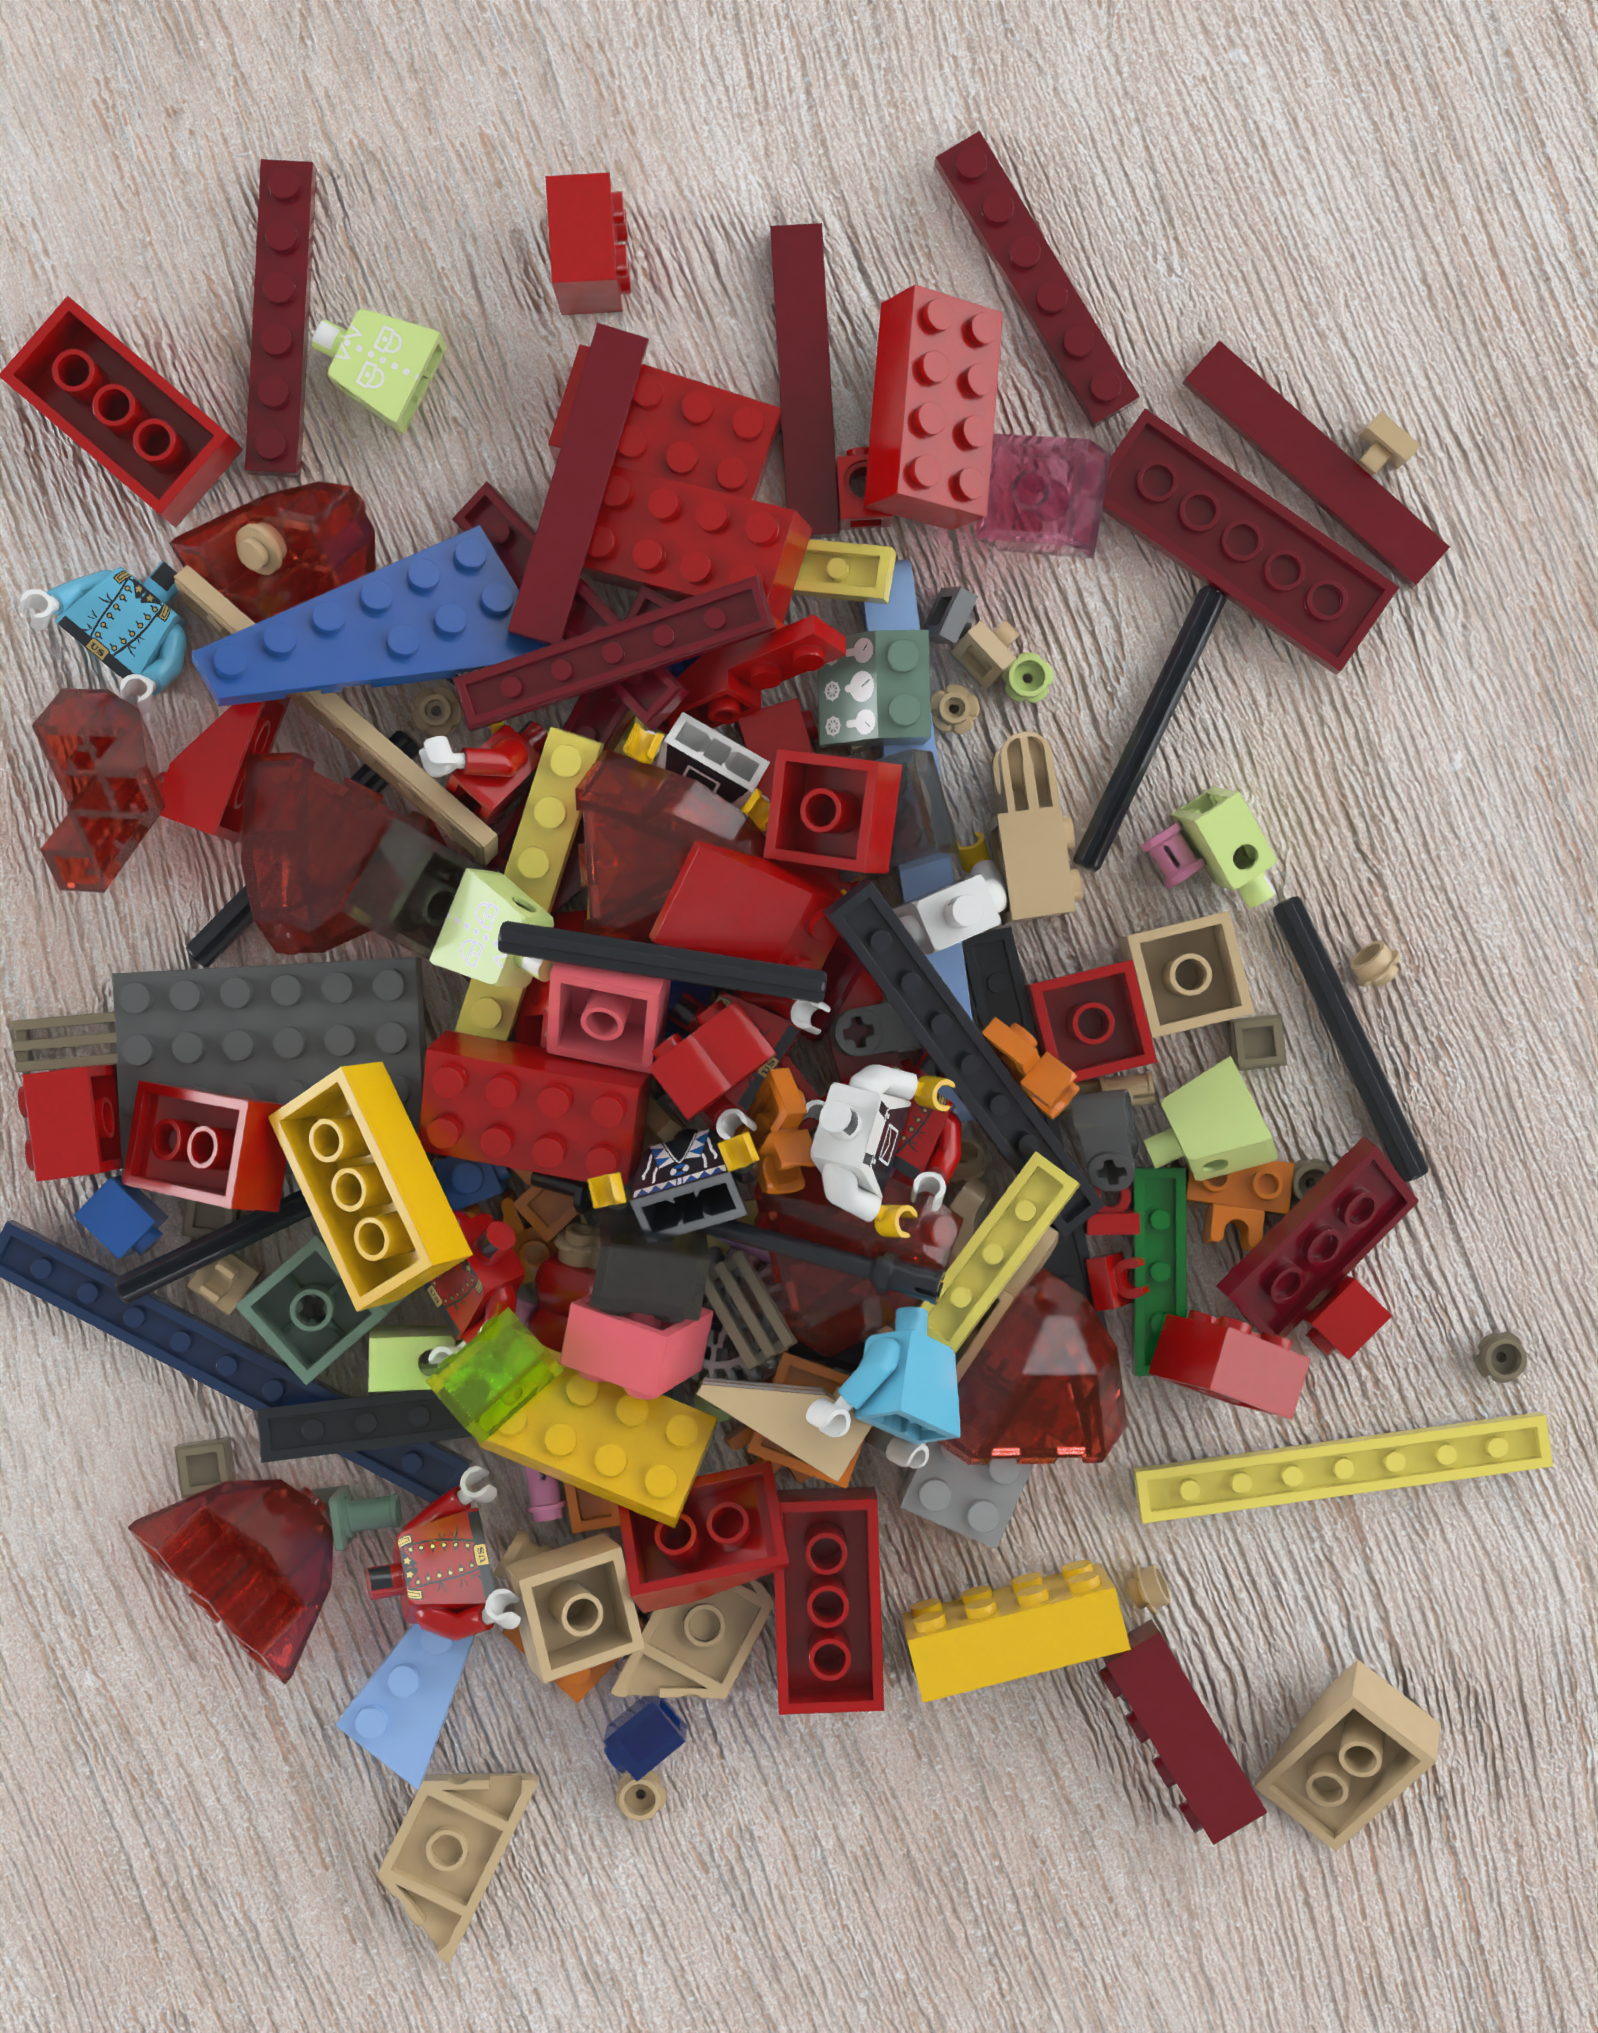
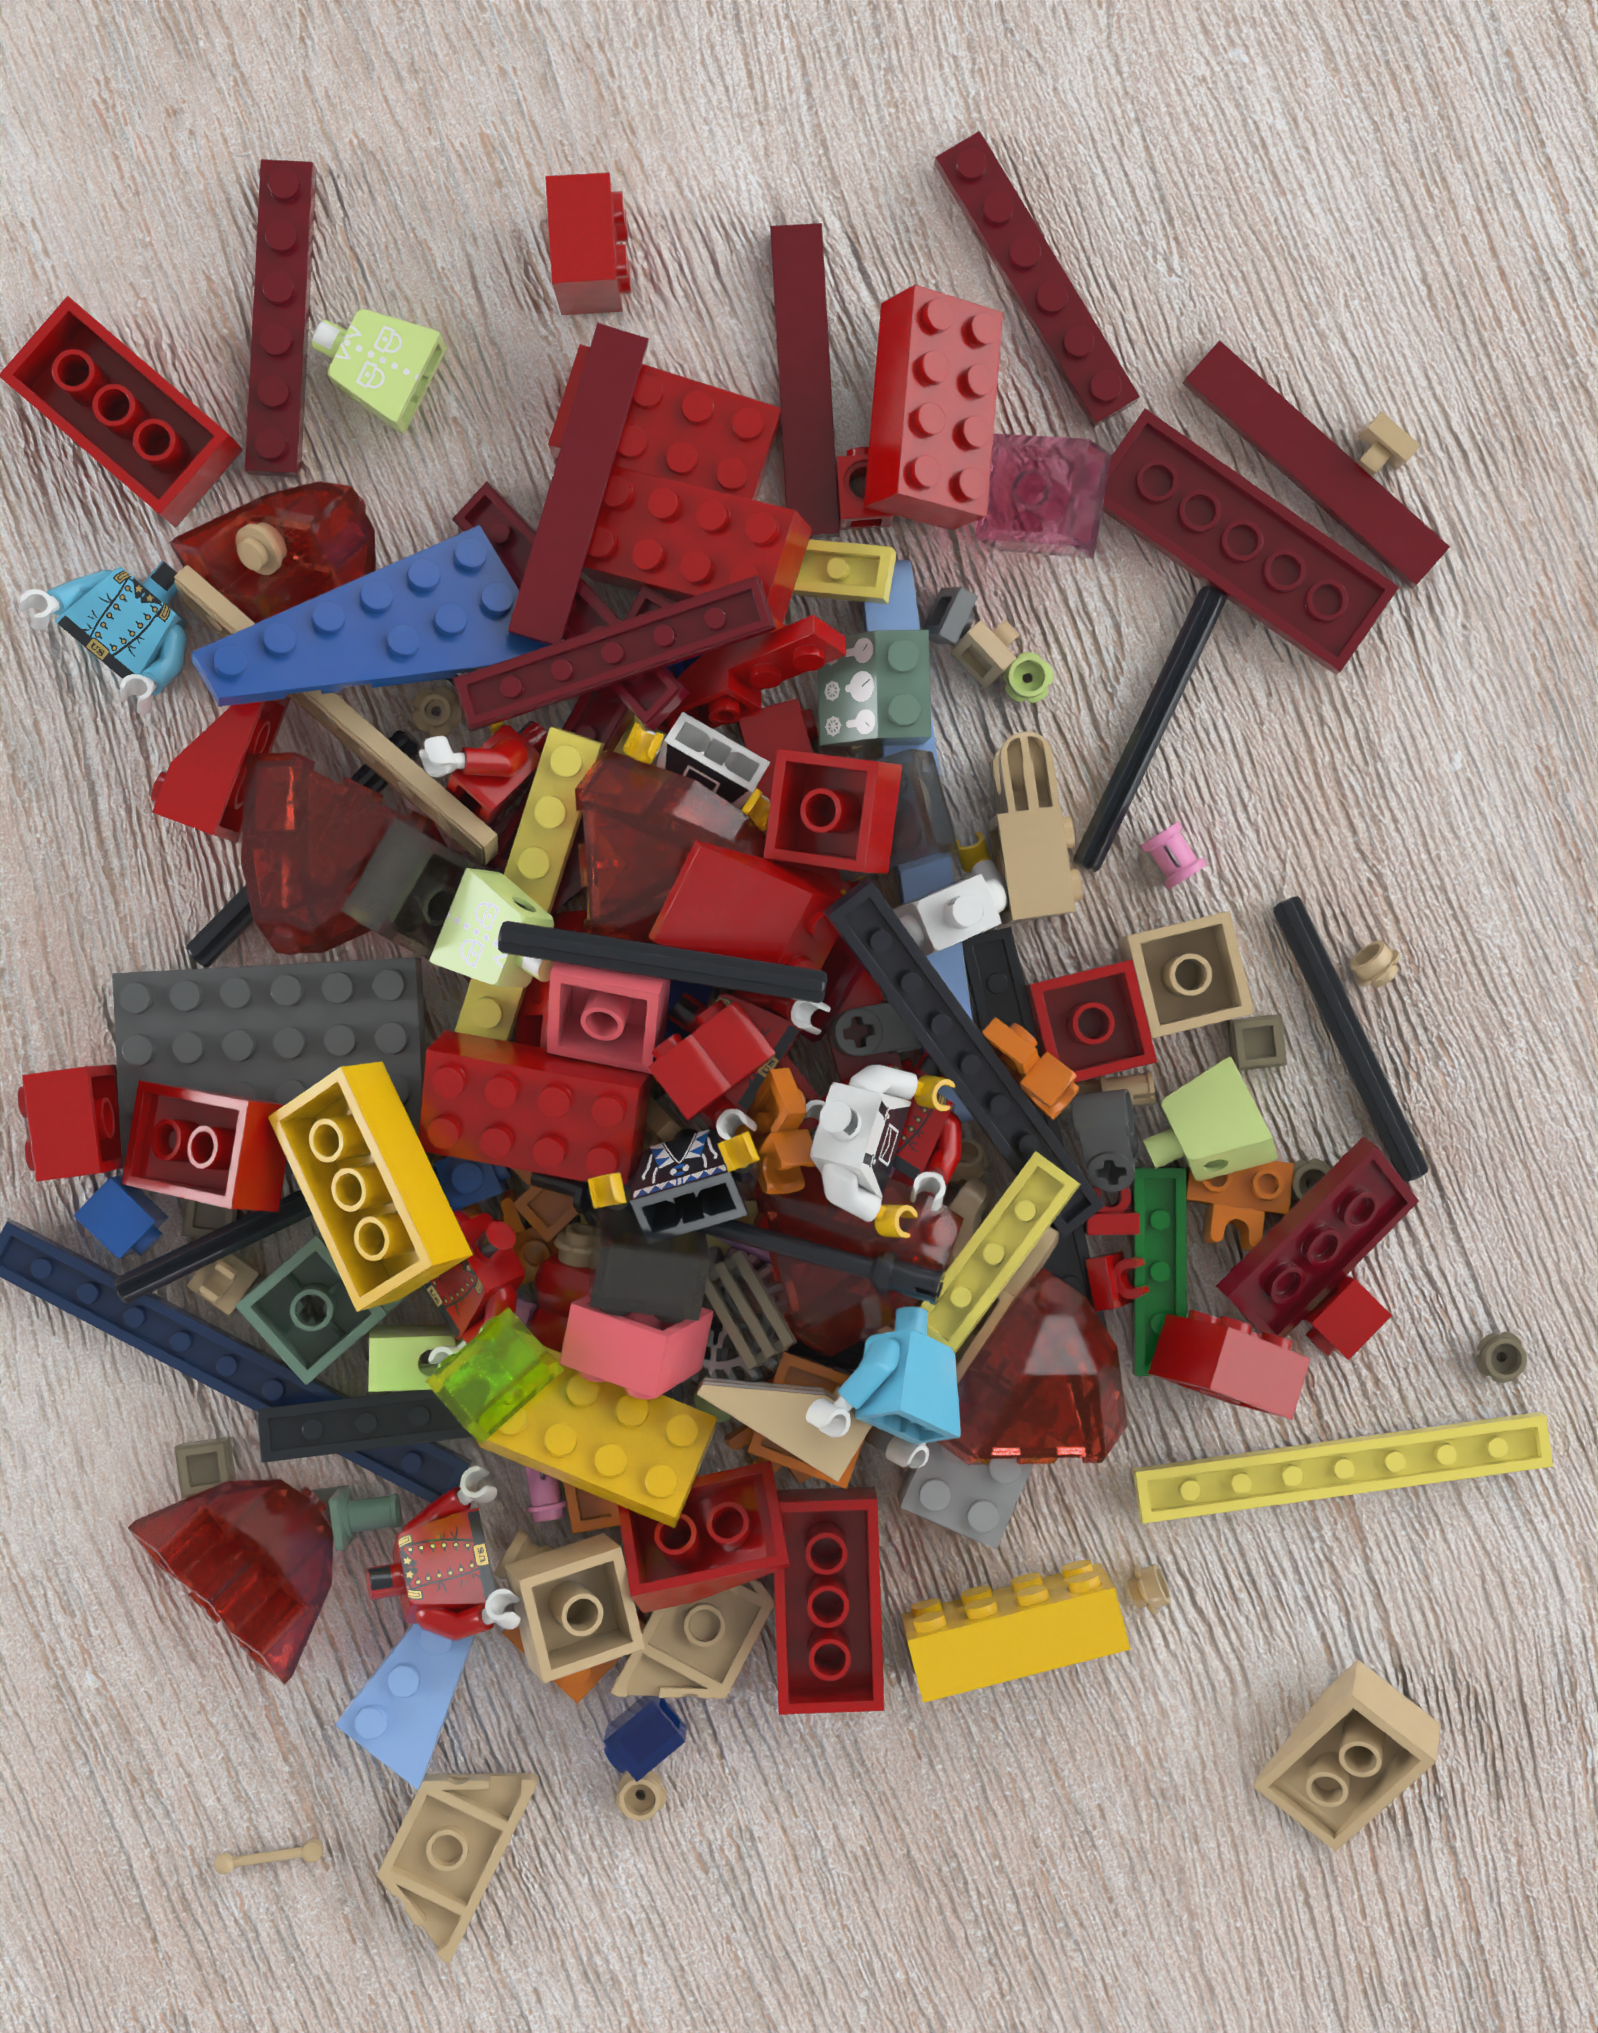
(24, 1045): dark tan tile -> none
(108, 780): clear red brick -> none
(310, 1852): none -> tan hinge
(959, 722): tan plate -> none
(1183, 1734): dark red brick -> none
(1217, 827): yellowish green torso -> none

